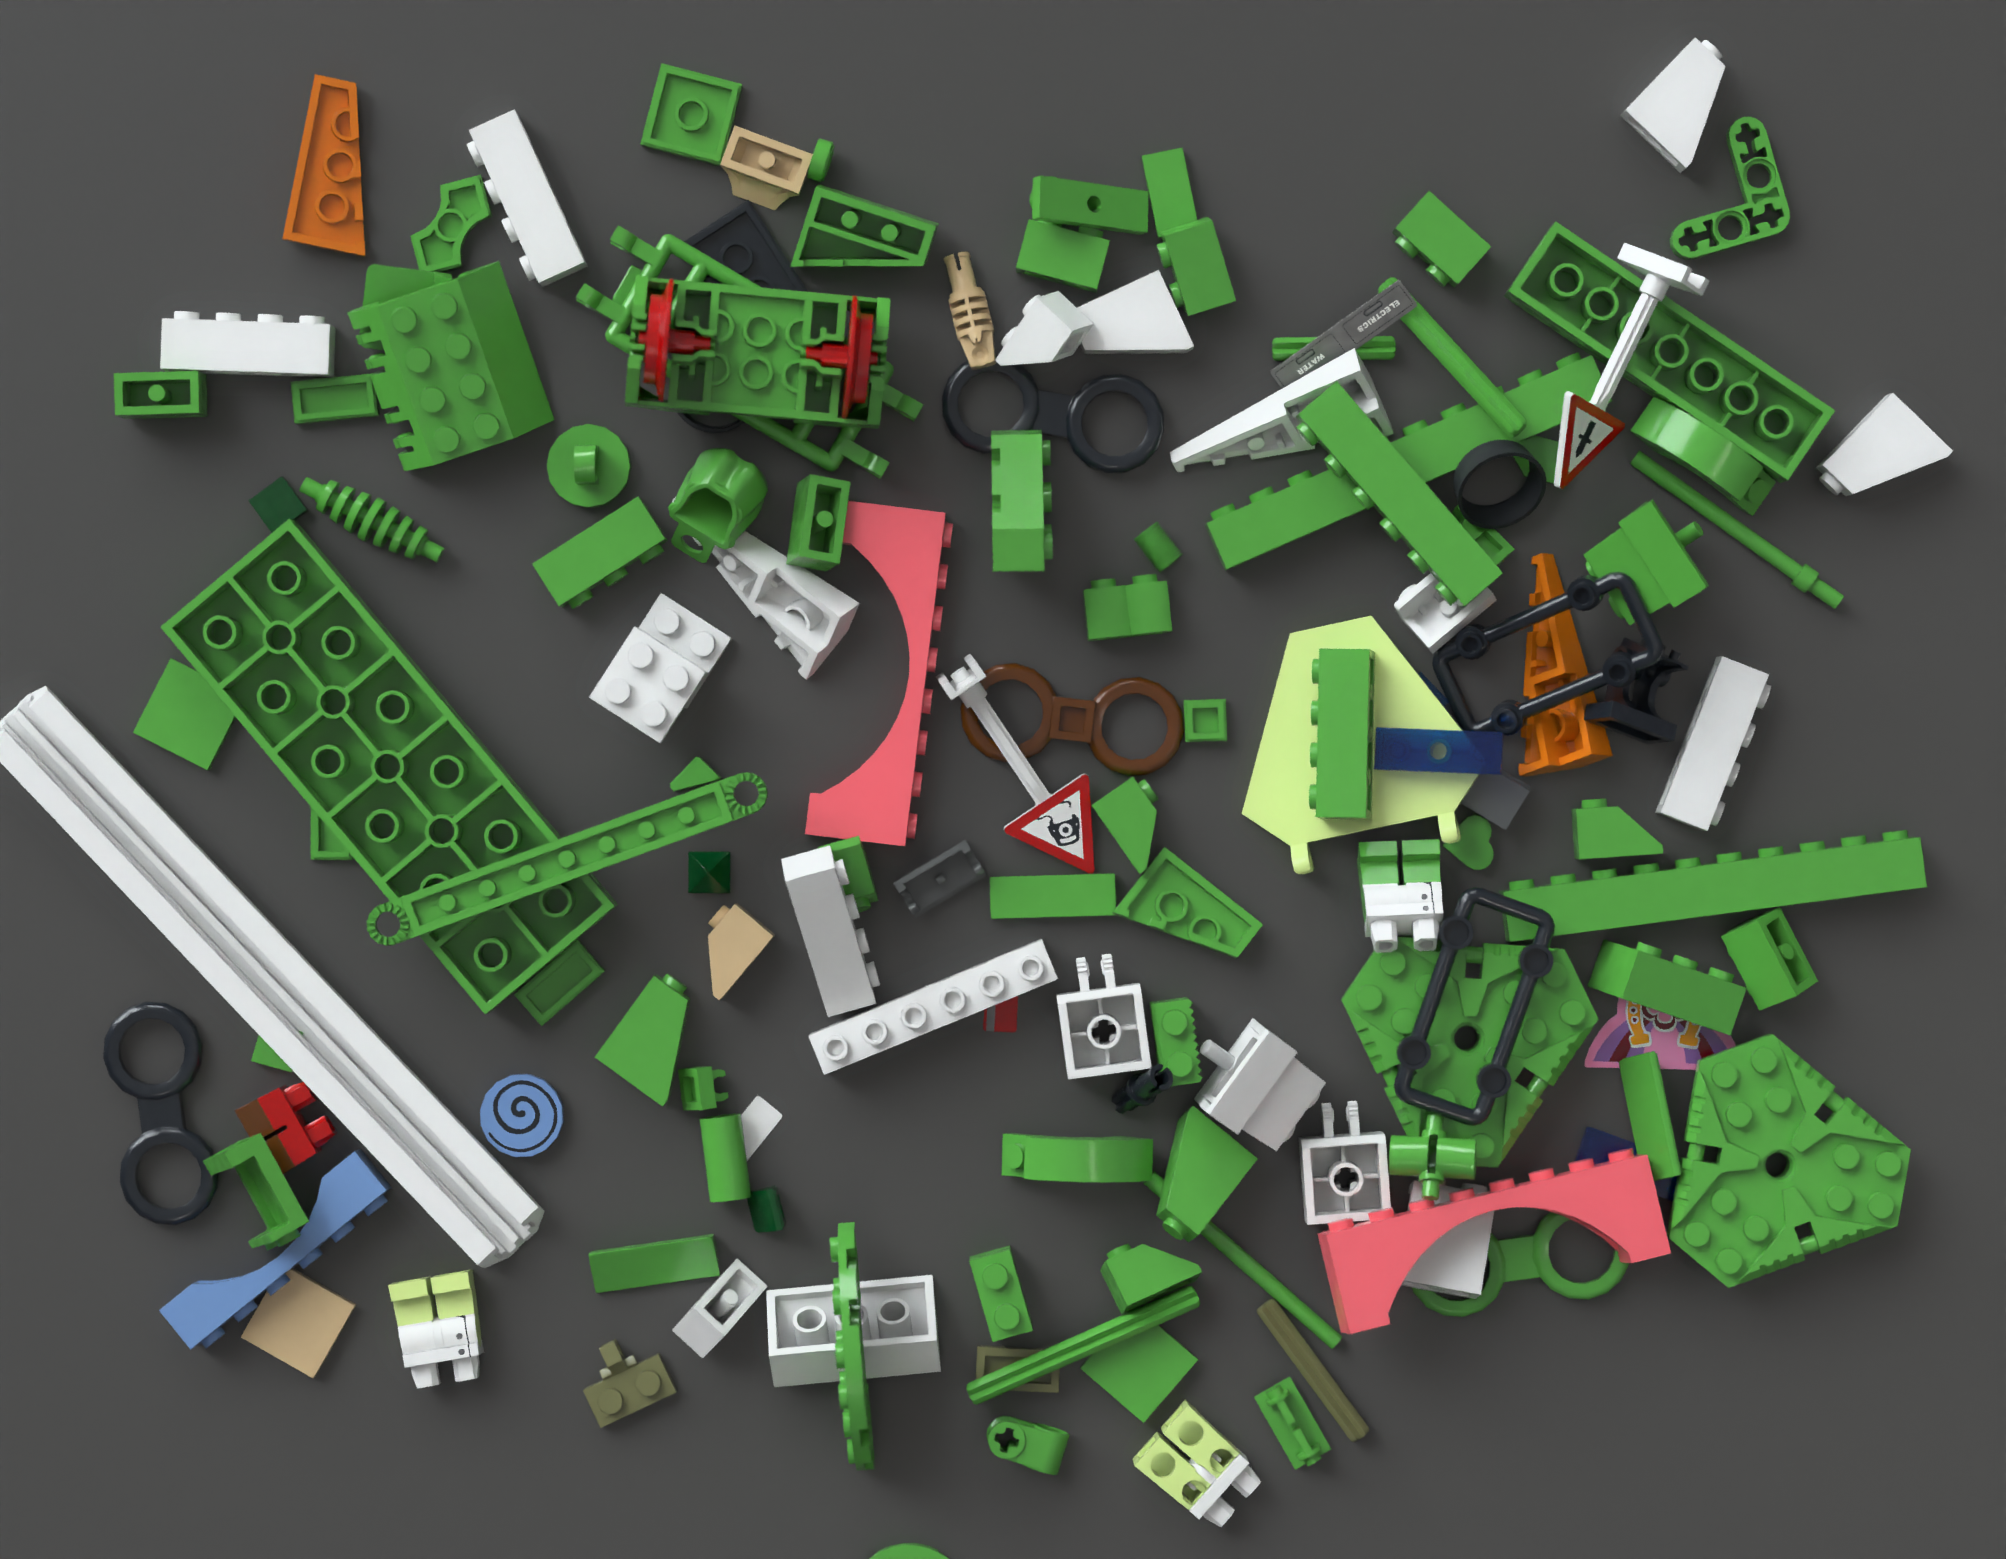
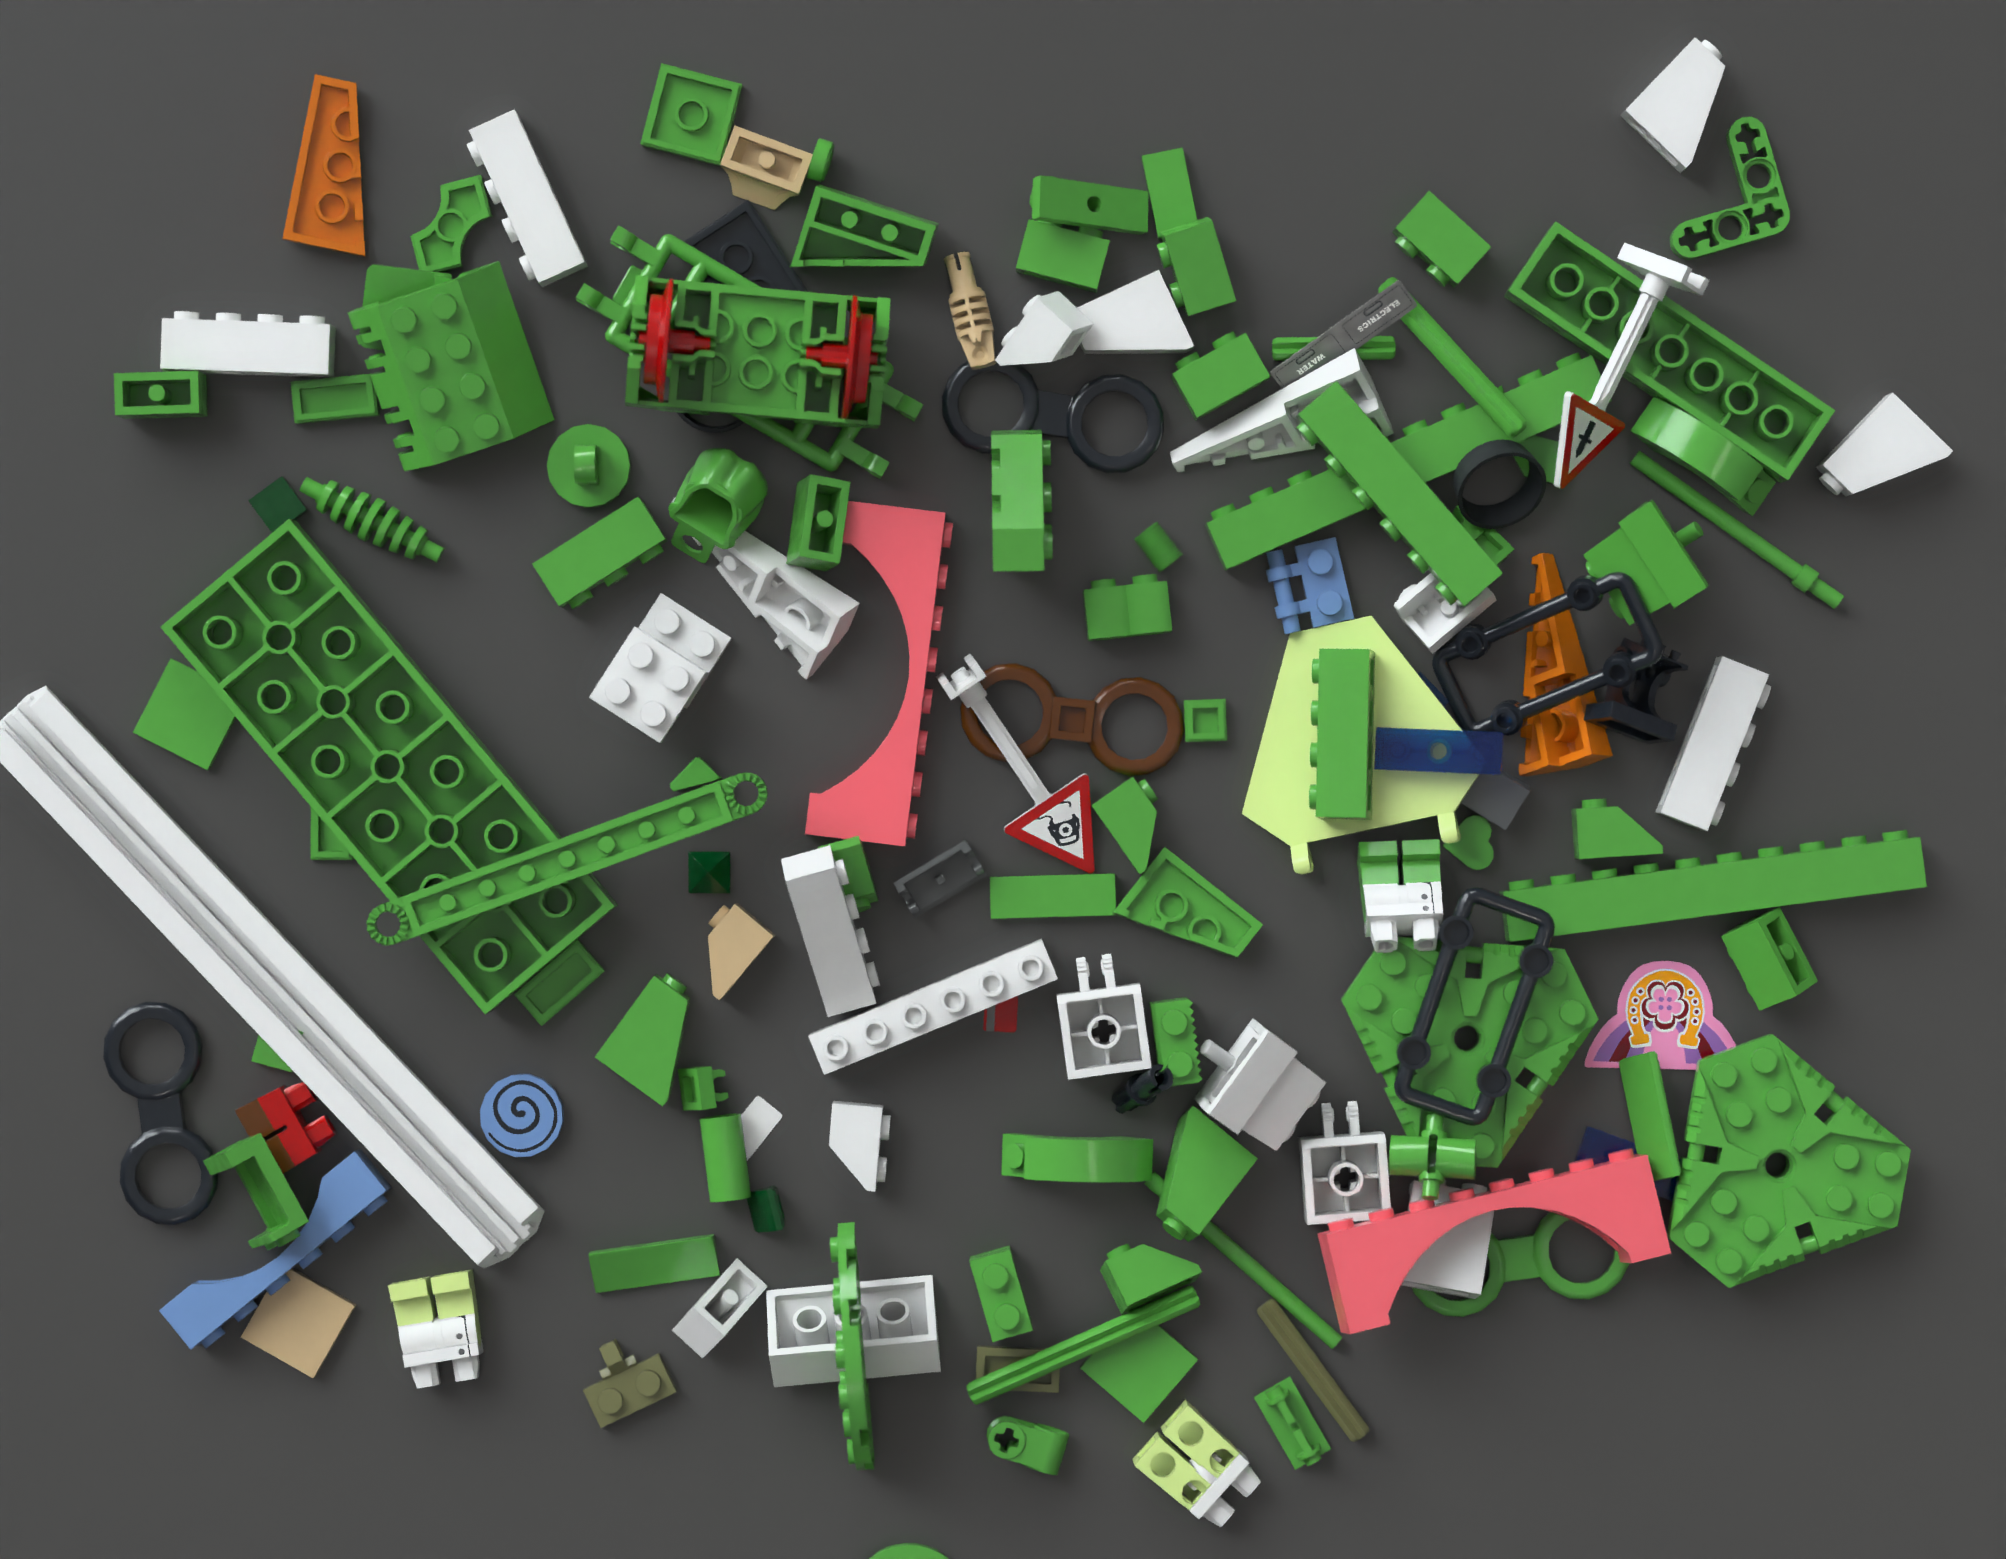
(856, 1140): none -> white slope
(1219, 375): none -> bright green brick
(1322, 583): none -> medium blue plate
(1668, 986): bright green wedge -> none

